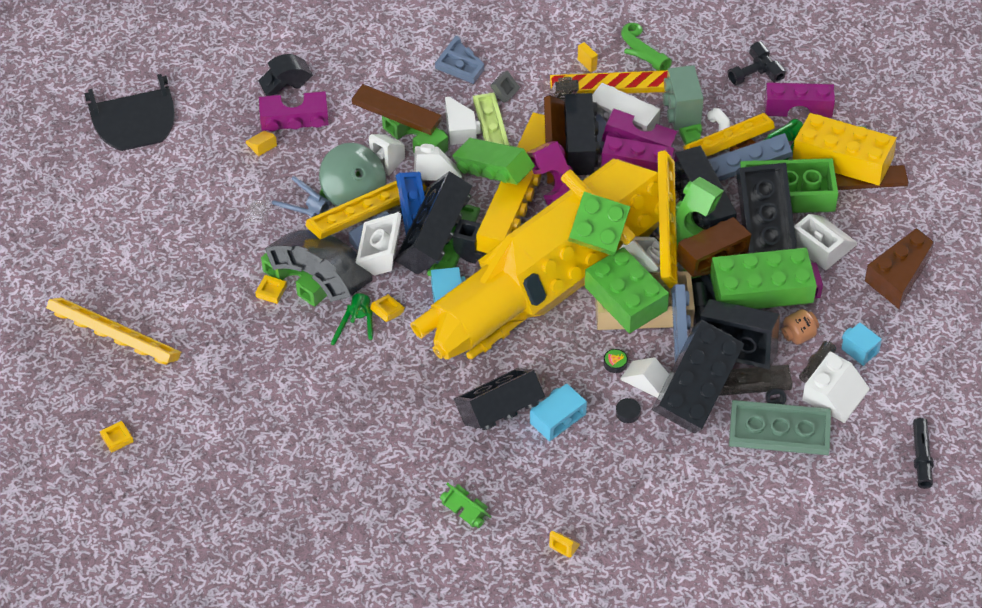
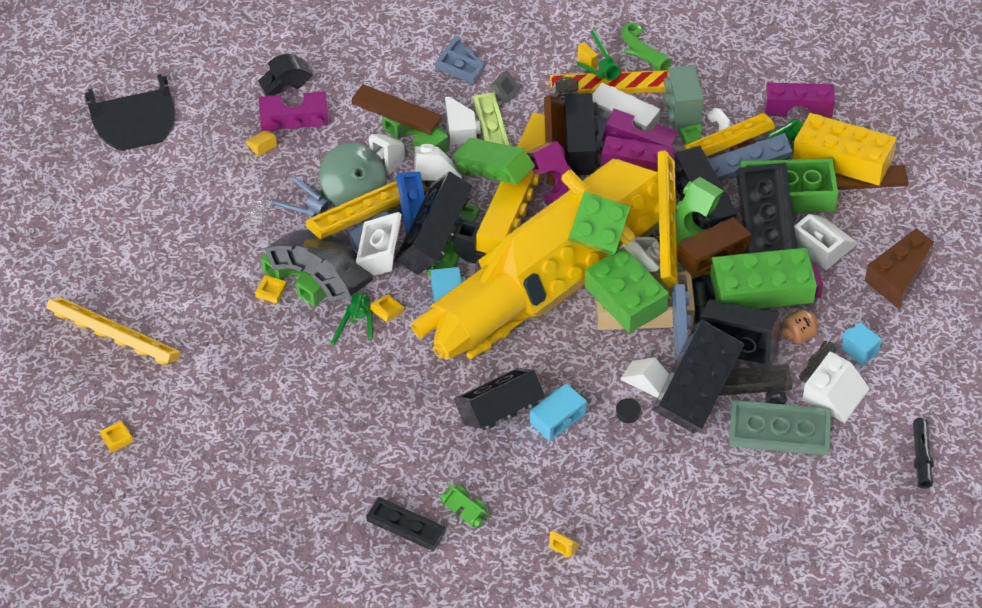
(406, 524): none -> black plate
(607, 66): none -> green plant
(615, 361): tile -> none
(761, 63): black bar -> none

